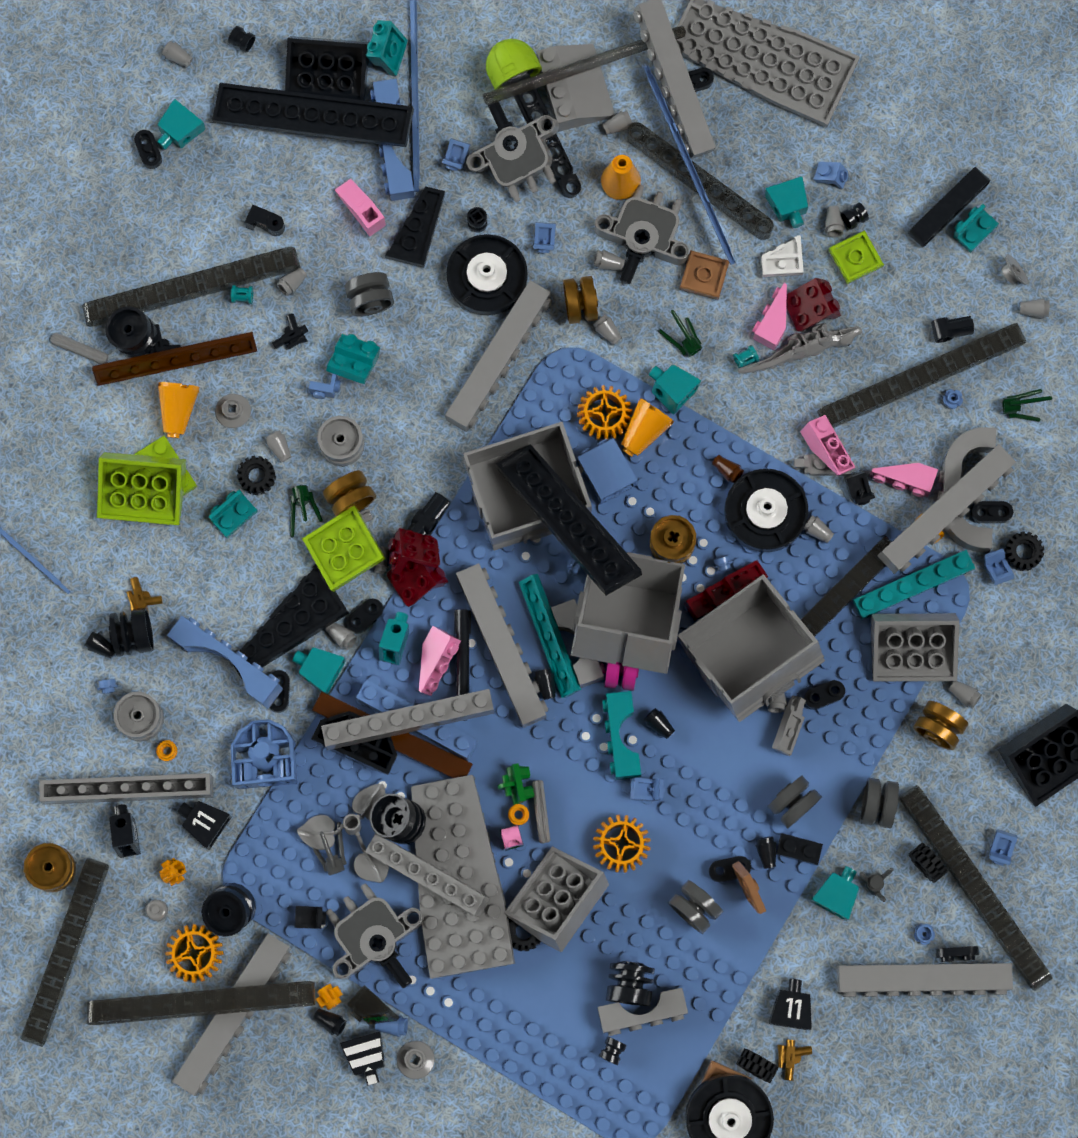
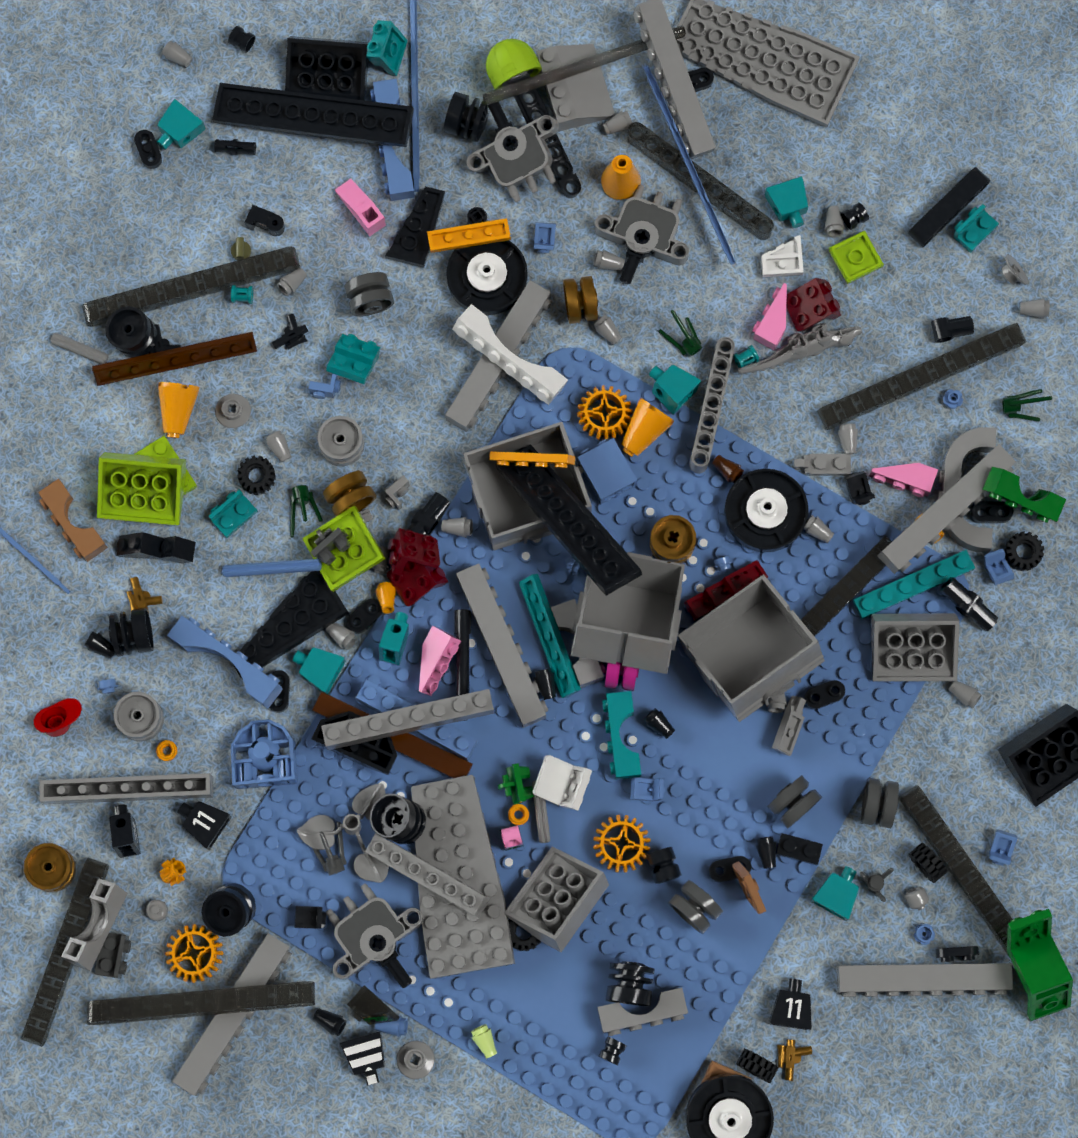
(57, 718): none -> red piece
(58, 500): none -> medium nougat arch
(106, 904): none -> light grey arch
(112, 956): none -> dark grey bracket
(155, 547): none -> black arch
(240, 249): none -> olive plate
(248, 147): none -> black pin
(272, 568): none -> medium blue axle
(327, 542): none -> dark grey hips
(329, 996): light orange gear -> none
(386, 596): none -> light orange cone
(399, 489): none -> light grey bracket
(456, 154): medium blue bracket -> none
(458, 526): none -> light grey cone
(466, 116): none -> black wheel
(468, 235): none -> light orange plate
(484, 1040): none -> yellowish green cone
(540, 380): none -> white arch
(540, 459): none -> light orange plate
(561, 783): none -> white bracket
(663, 865): none -> black wheel
(704, 275): medium nougat plate -> none
(708, 413): none -> light grey beam
(826, 445): bright pink slope -> none
(831, 173): medium blue bracket -> none
(848, 437): none -> light grey cone
(917, 898): none -> light grey piece
(940, 725): pearl gold wheel -> none
(969, 604): none -> black piece
(1005, 486): none -> green arch
(1039, 964): none -> green bracket

